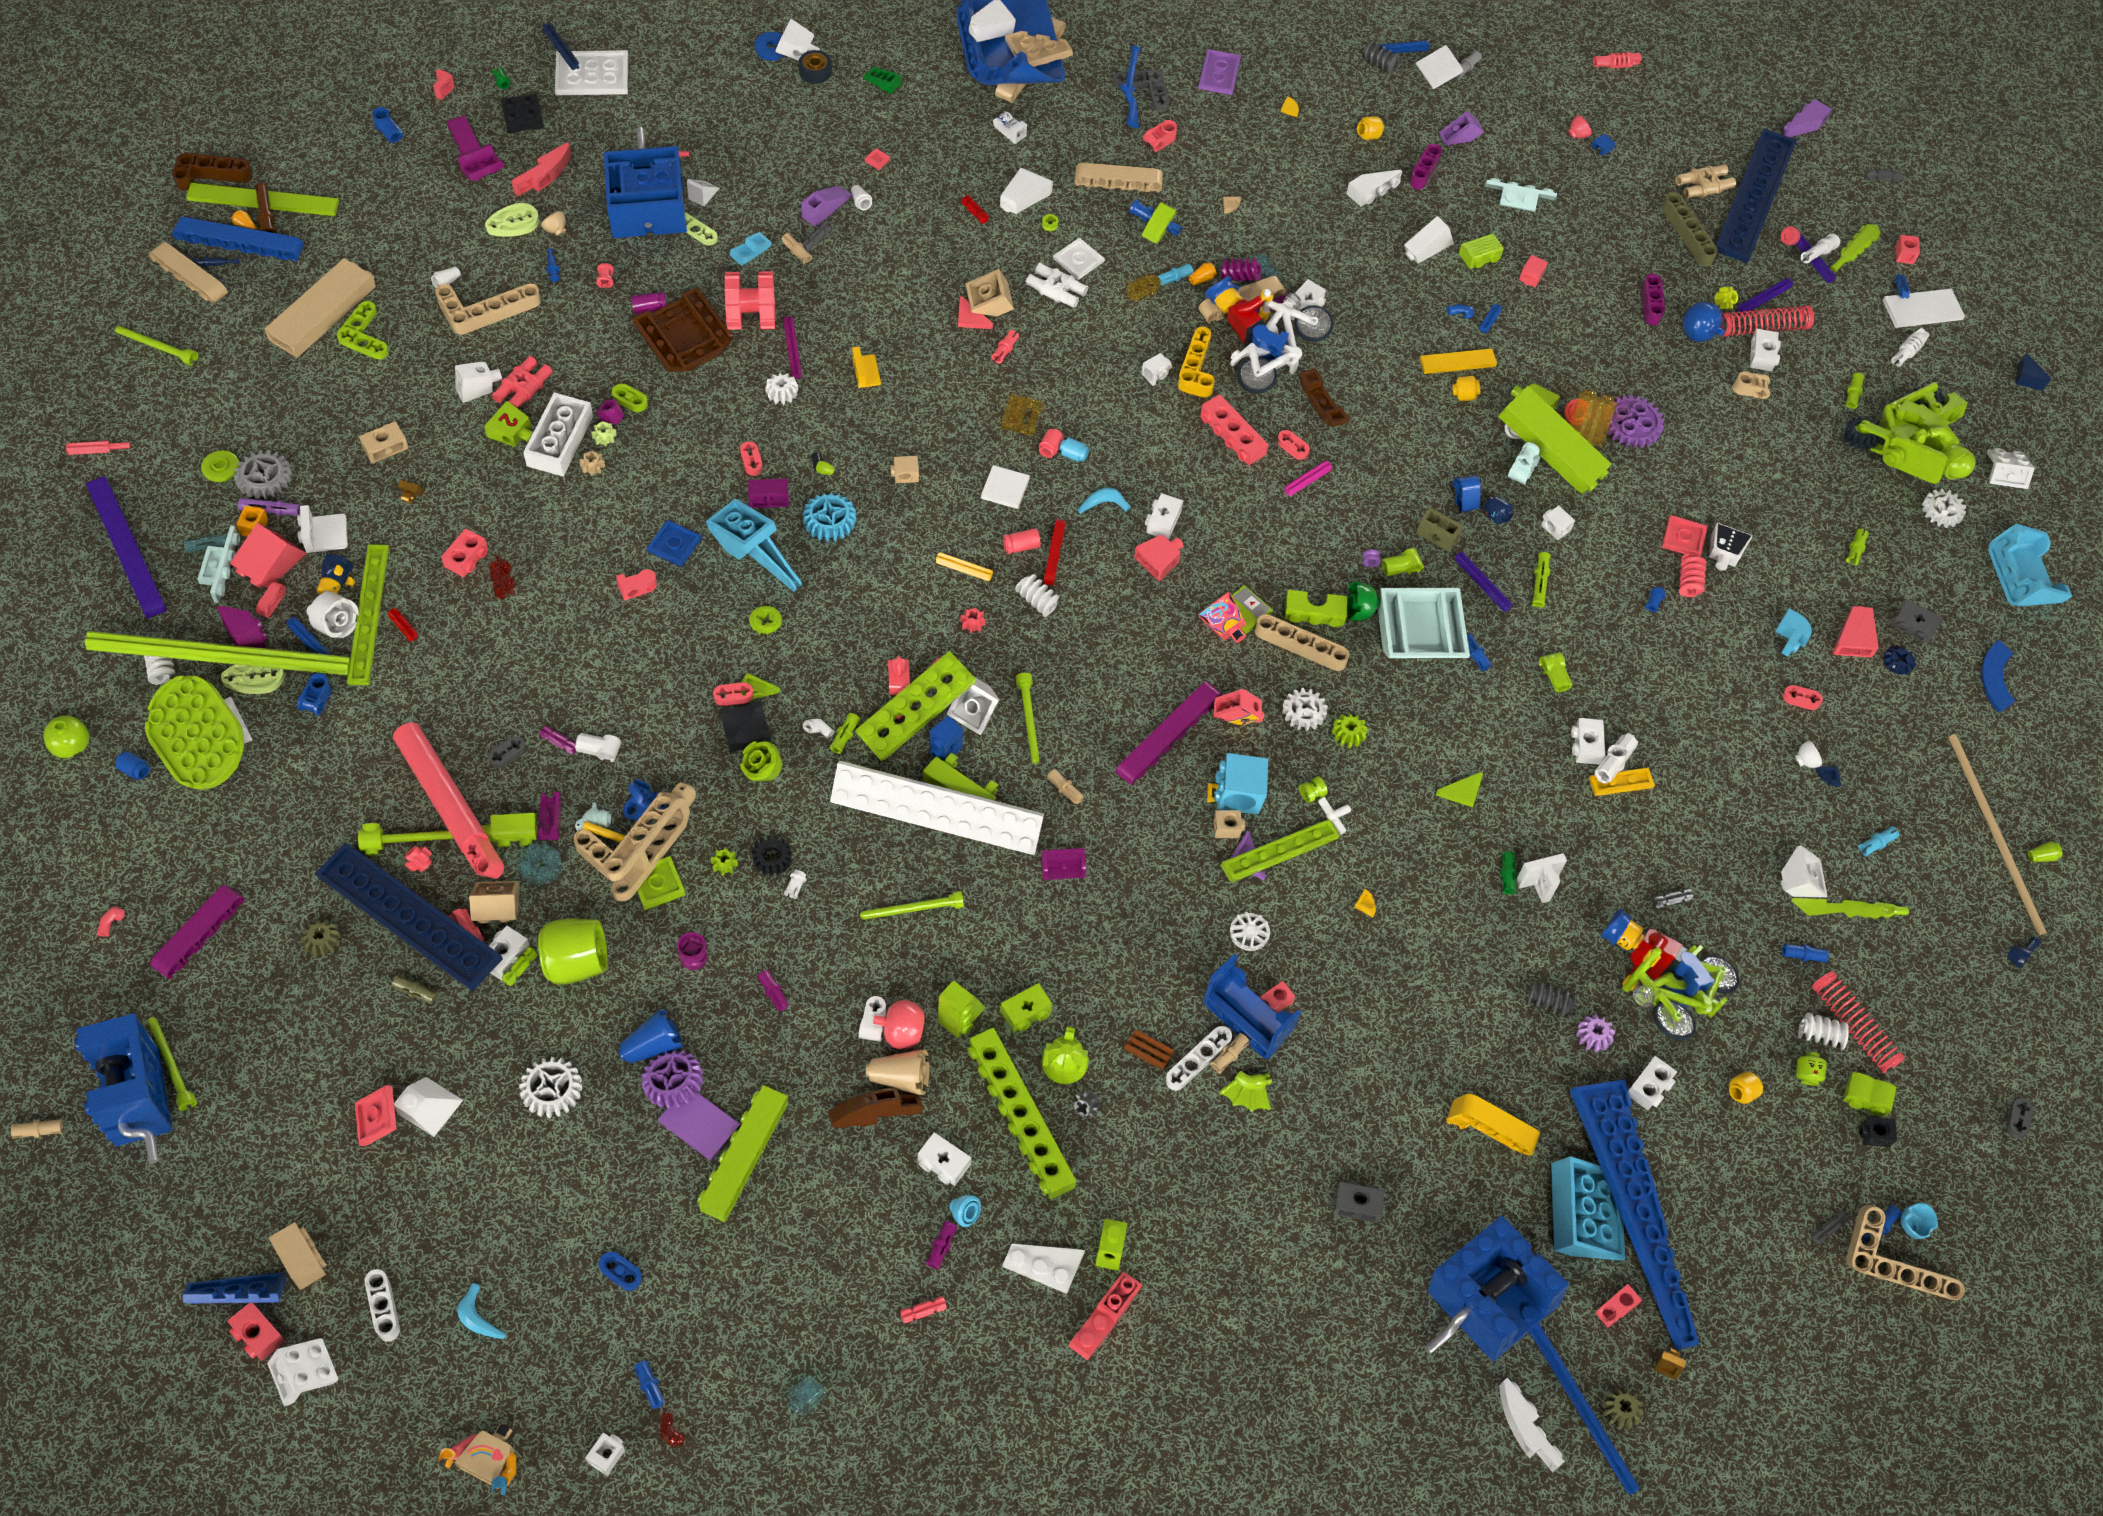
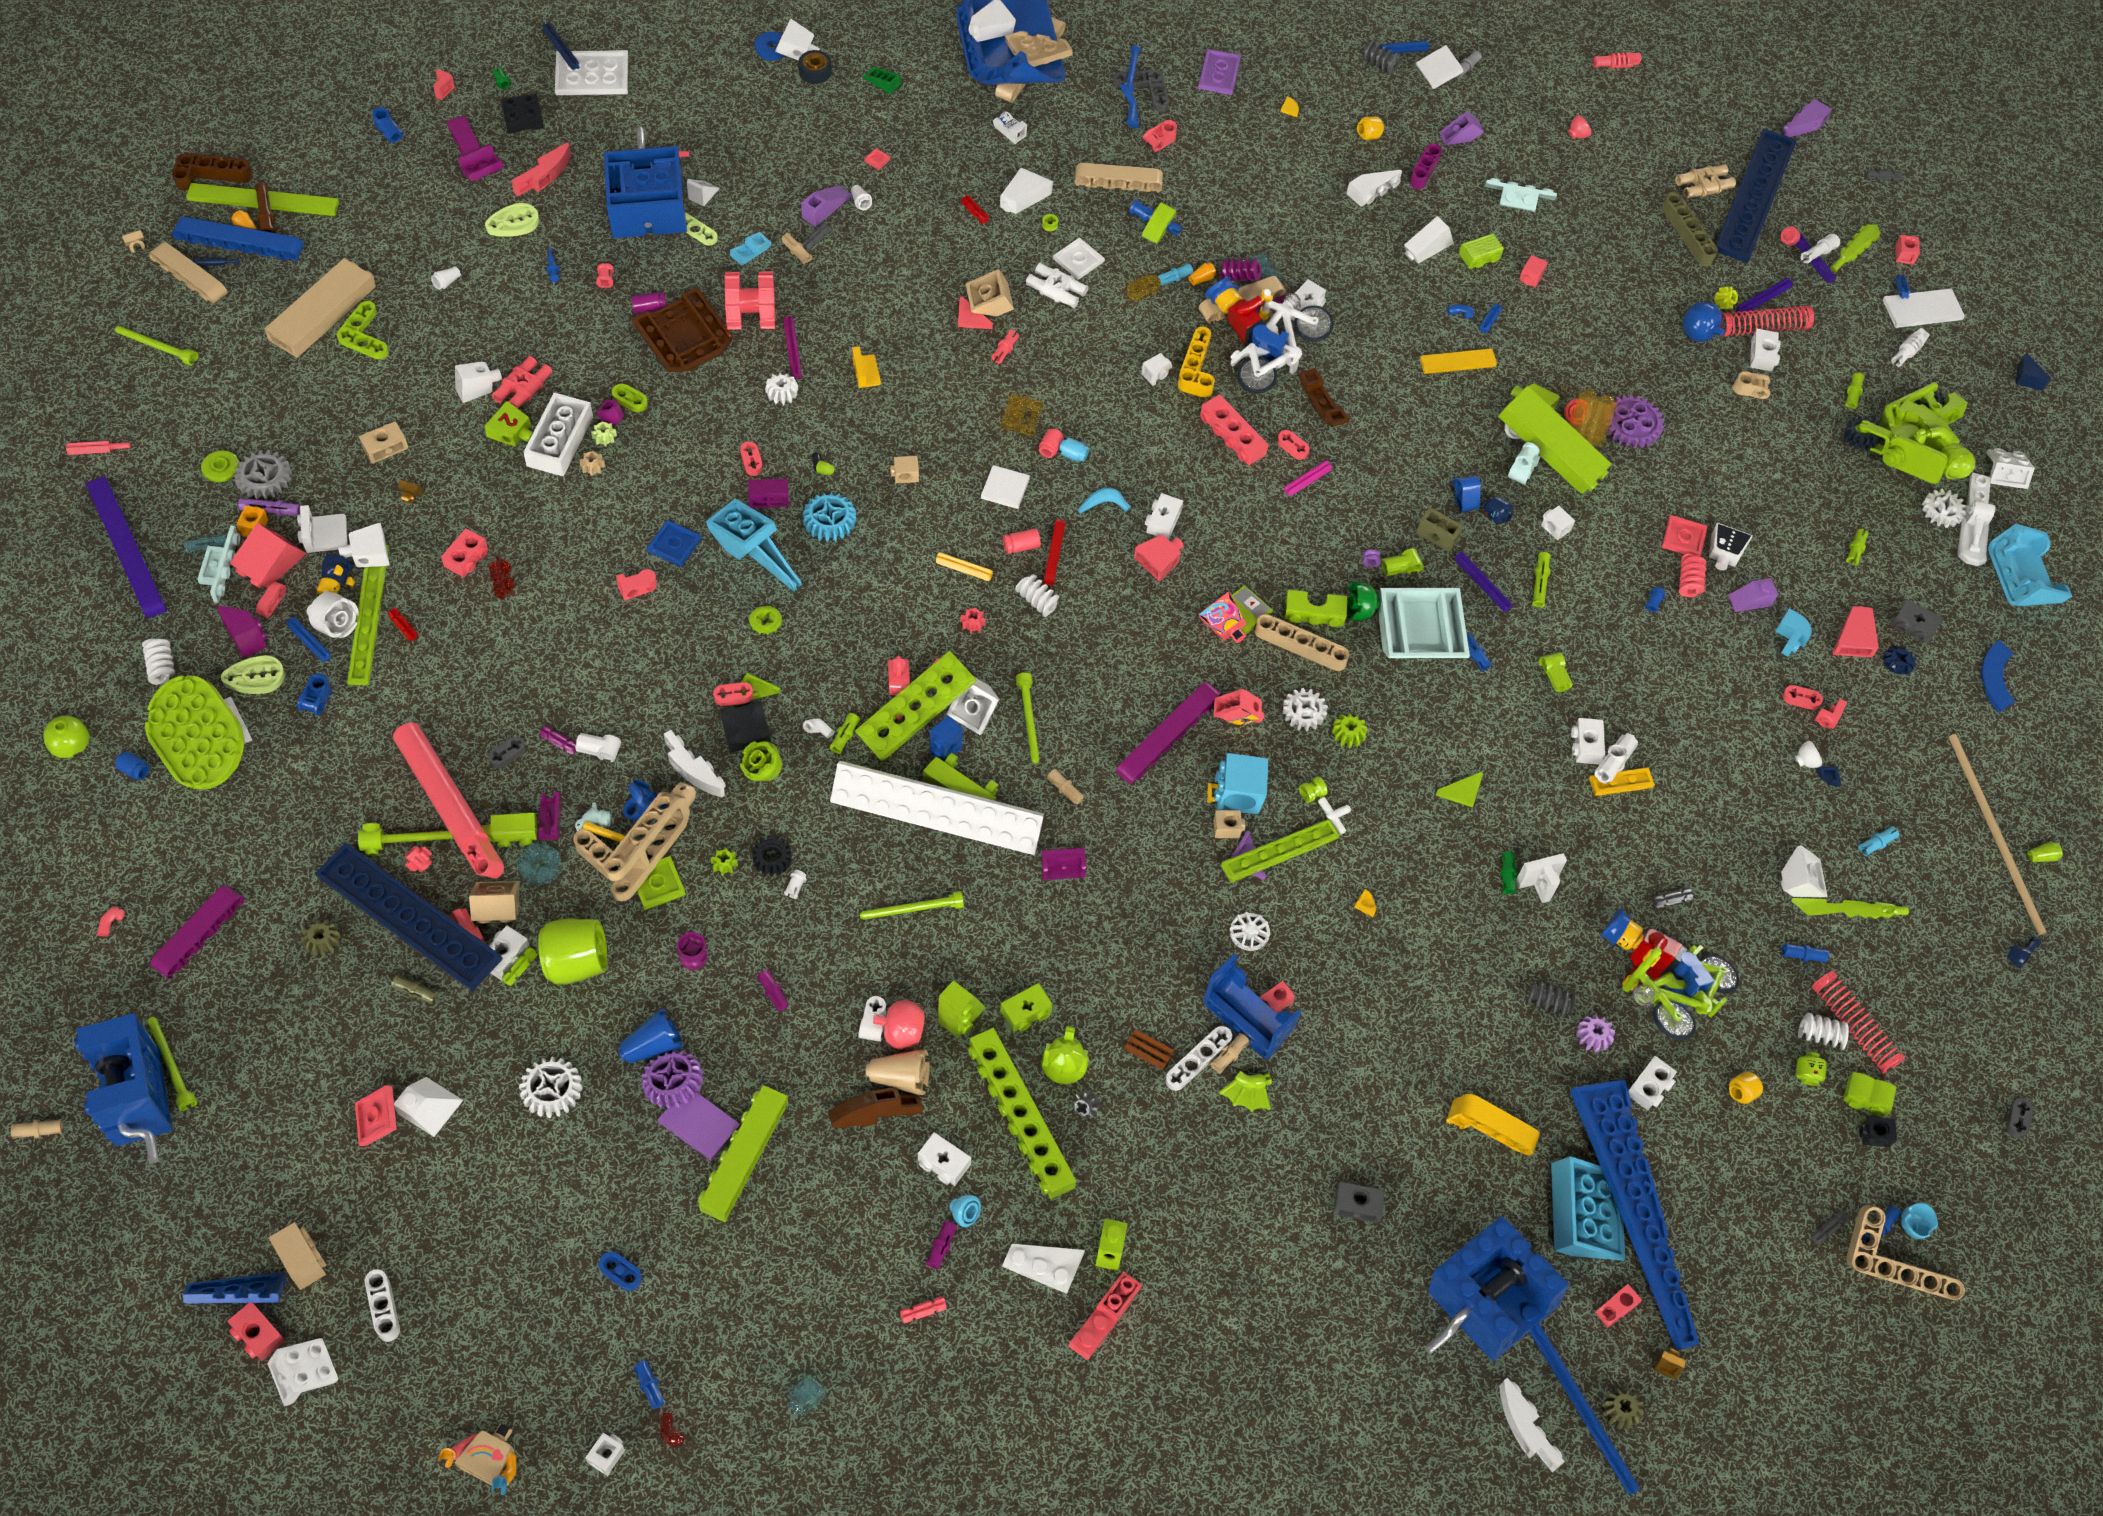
(133, 239): none -> tan tile
(217, 653): lime axle -> none
(367, 547): none -> white torso
(470, 1317): medium azure piece -> none
(486, 311): tan beam -> none
(555, 223): tan brick -> none
(693, 770): none -> white slope
(1231, 204): tan tile -> none
(1466, 388): yellow head -> none
(1604, 143): blue piece -> none
(1653, 299): magenta beam -> none
(1754, 595): none -> medium lavender slope
(1831, 717): none -> coral bracket
(1976, 521): none -> white piece

